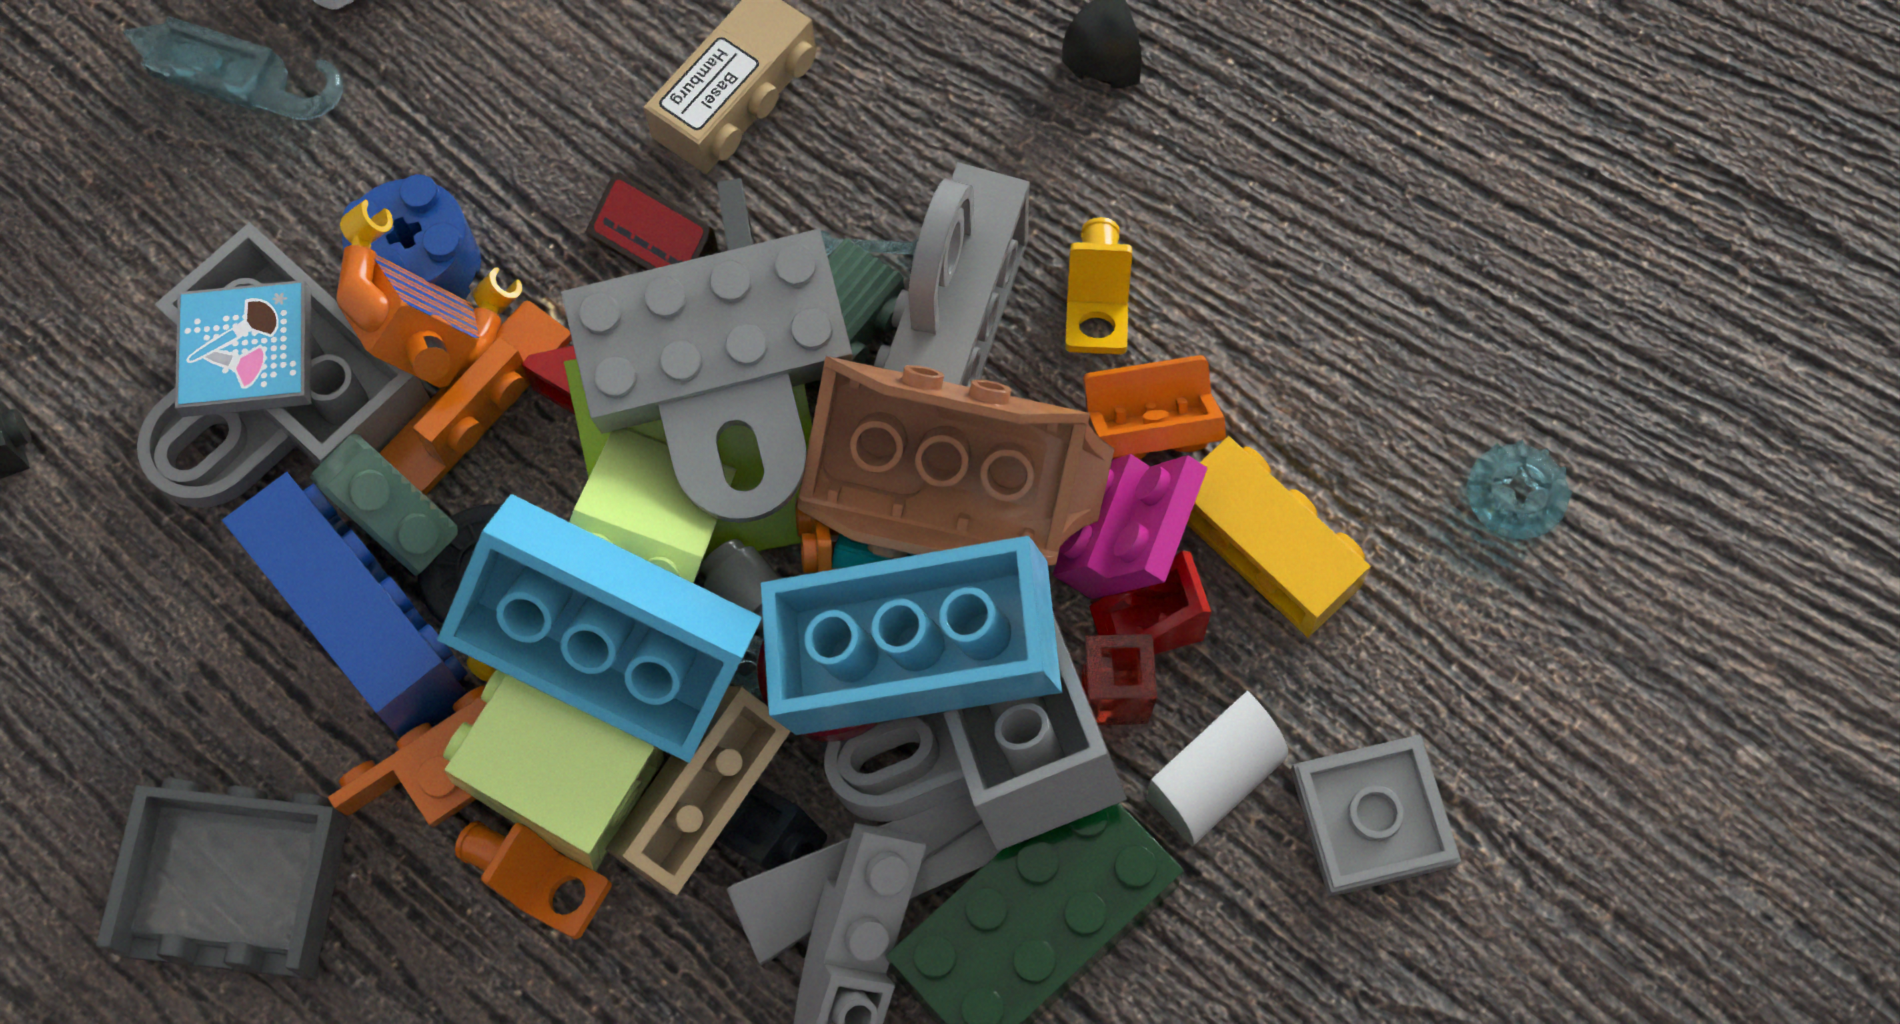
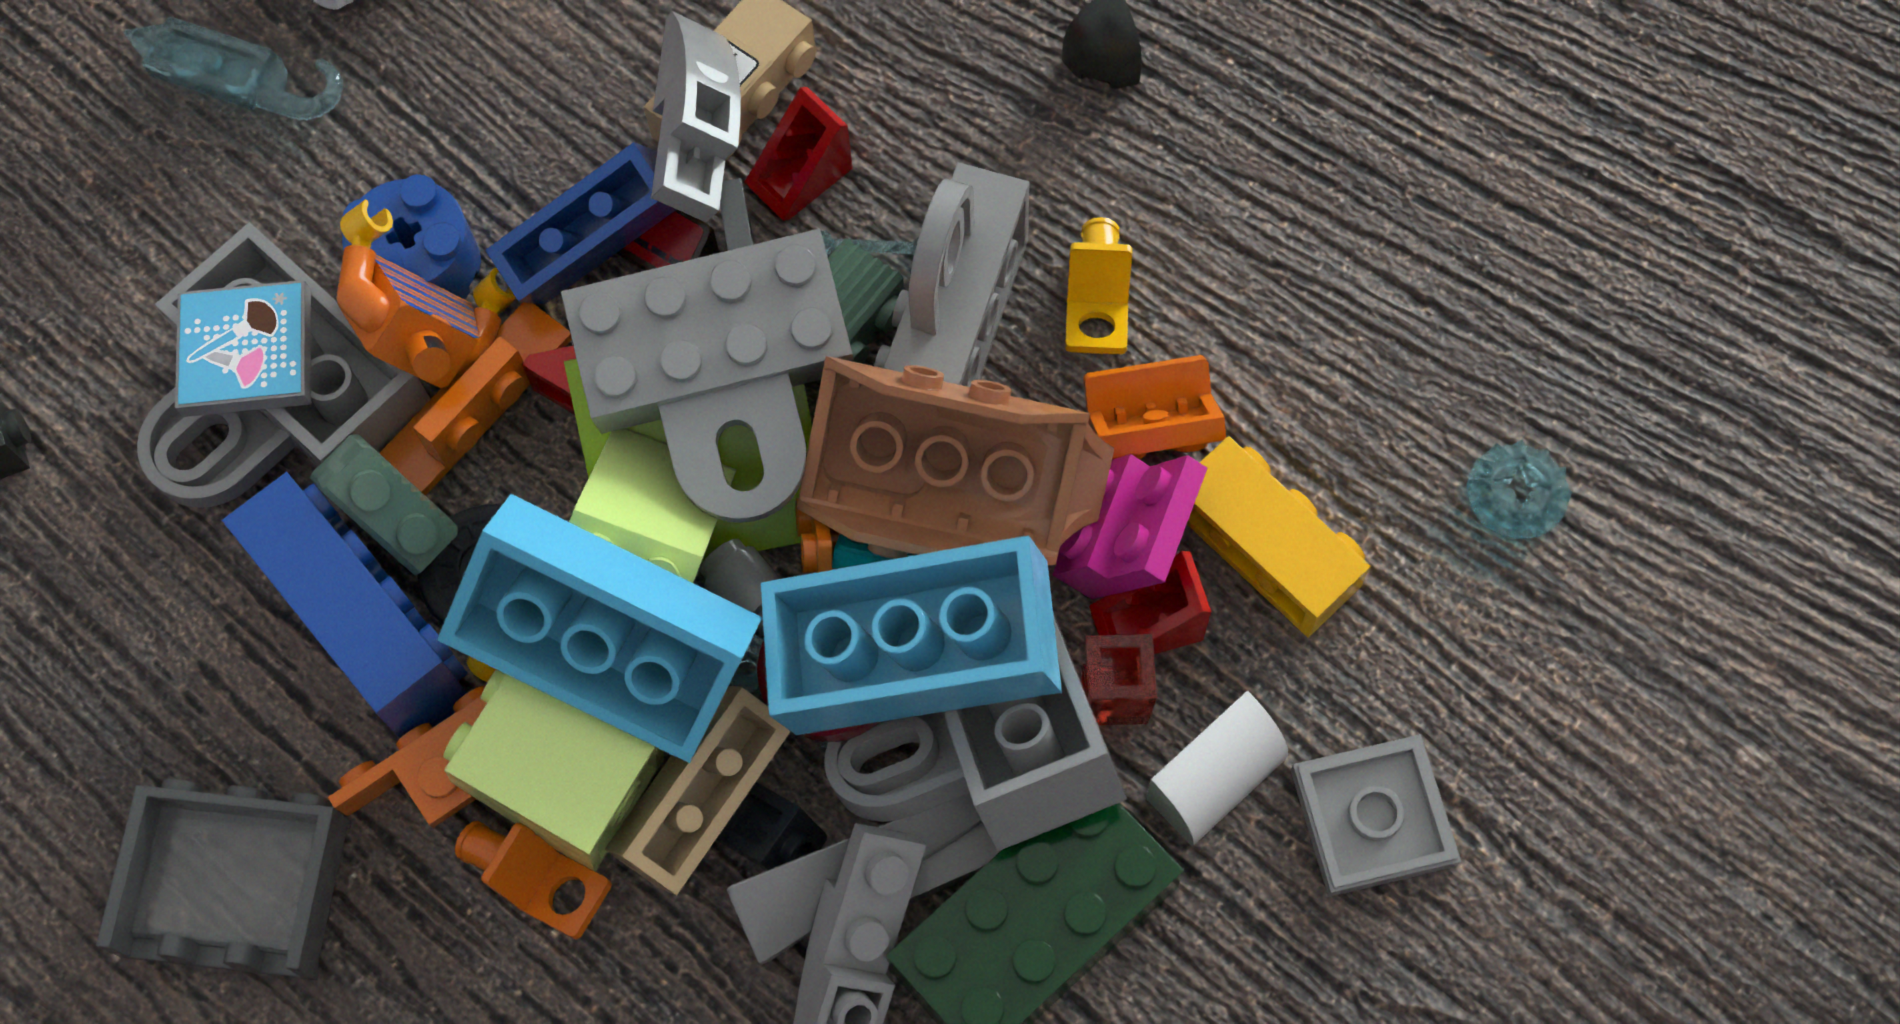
(581, 227): none -> blue brick
(699, 116): none -> light grey slope
(802, 156): none -> red slope

